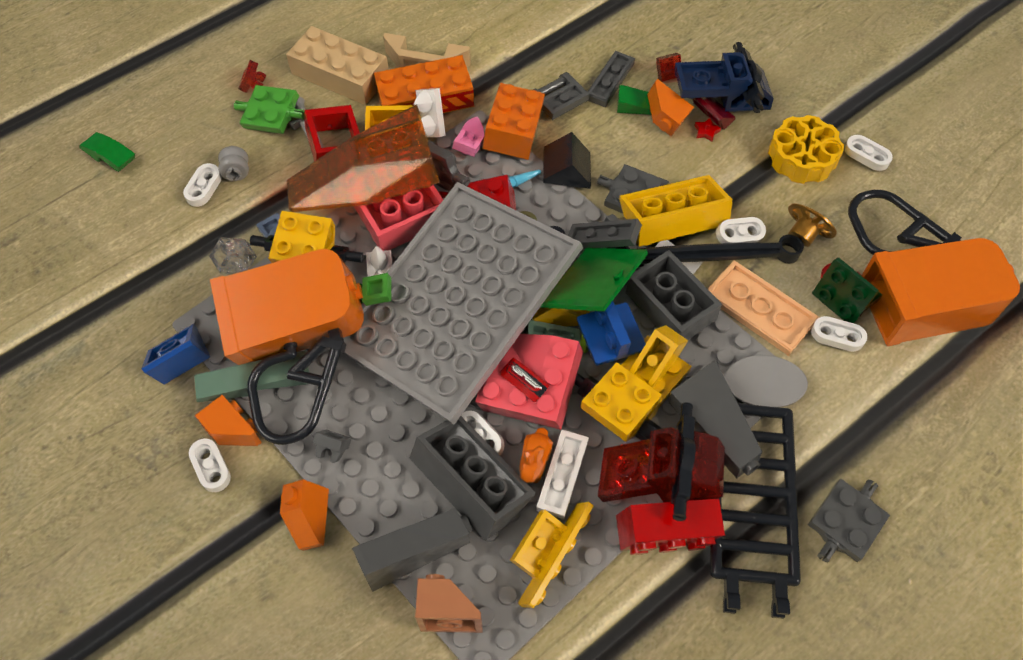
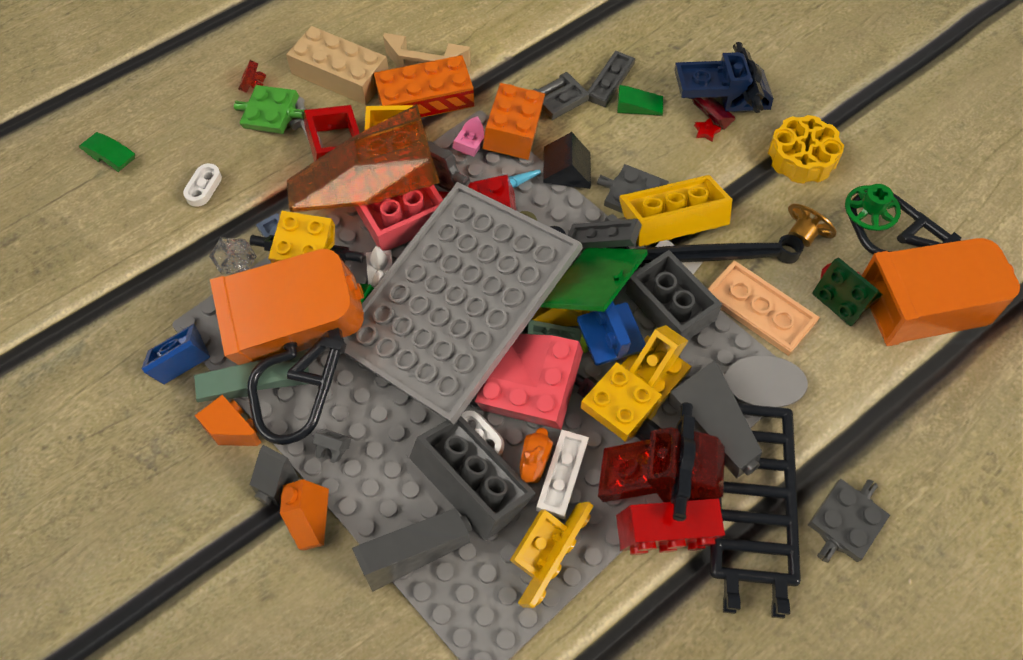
(210, 467): white plate -> none
(233, 163): light grey piece -> none
(270, 474): none -> dark grey slope
(376, 289): bright green plate -> none
(431, 111): white tile -> none
(444, 607): nougat slope -> none
(524, 379): sticker -> none
(666, 66): clear red tile -> none
(667, 107): orange slope -> none
(738, 230): white plate -> none
(838, 332): white plate -> none
(868, 152): white plate -> none
(875, 203): none -> green wheel

